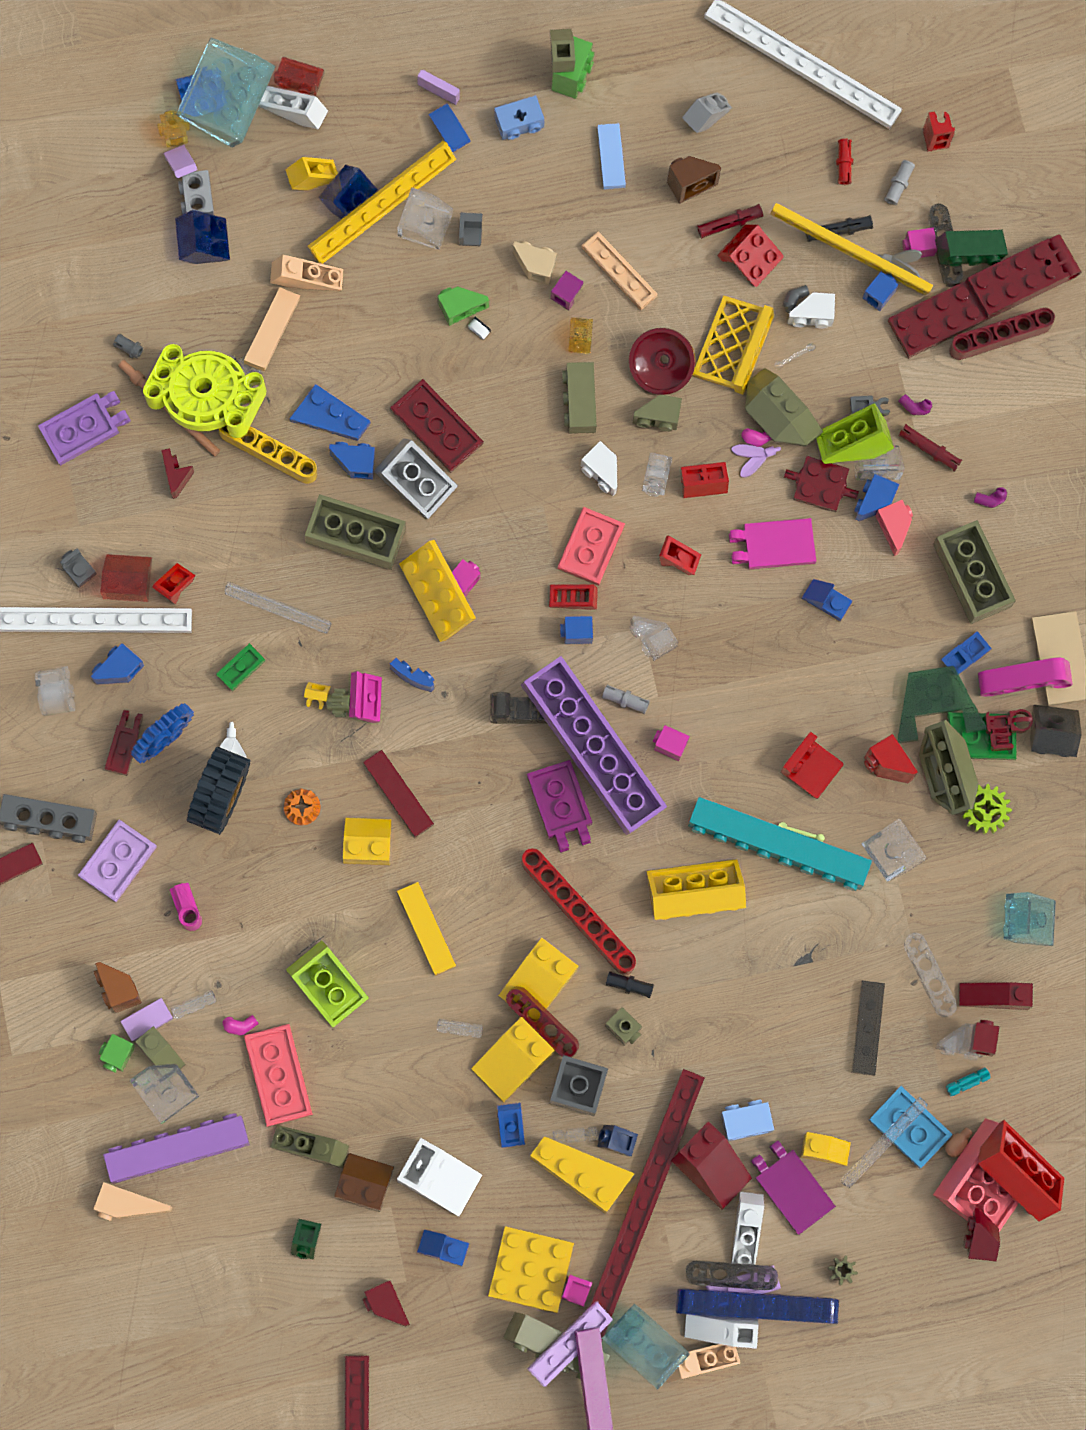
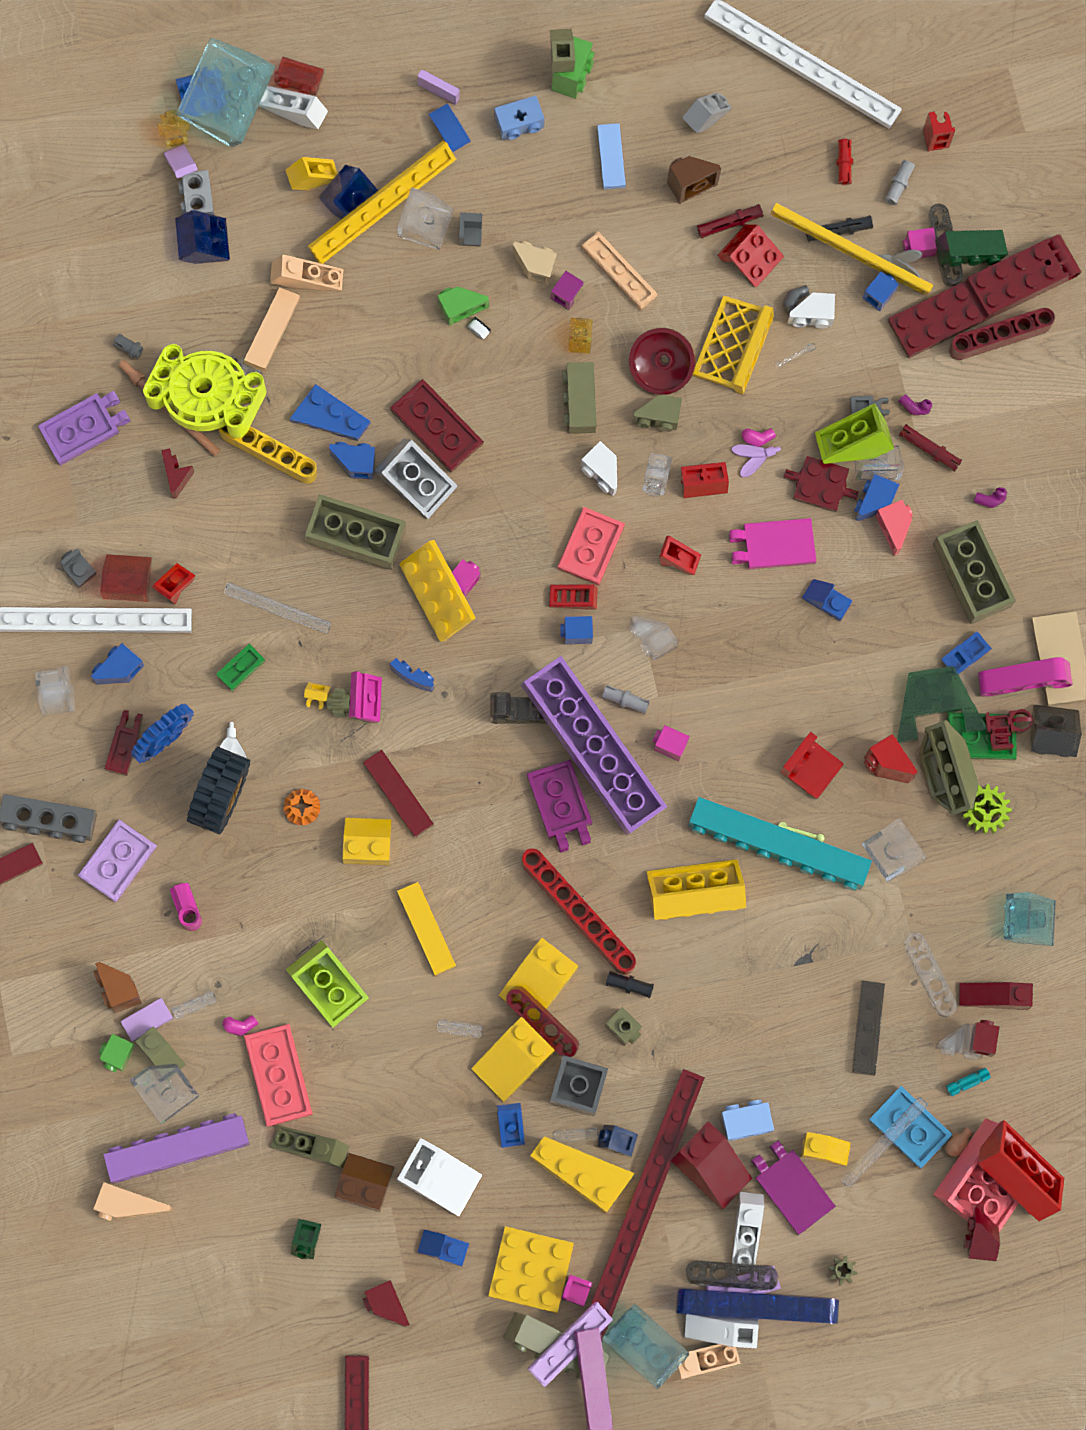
(780, 410): olive wedge -> none

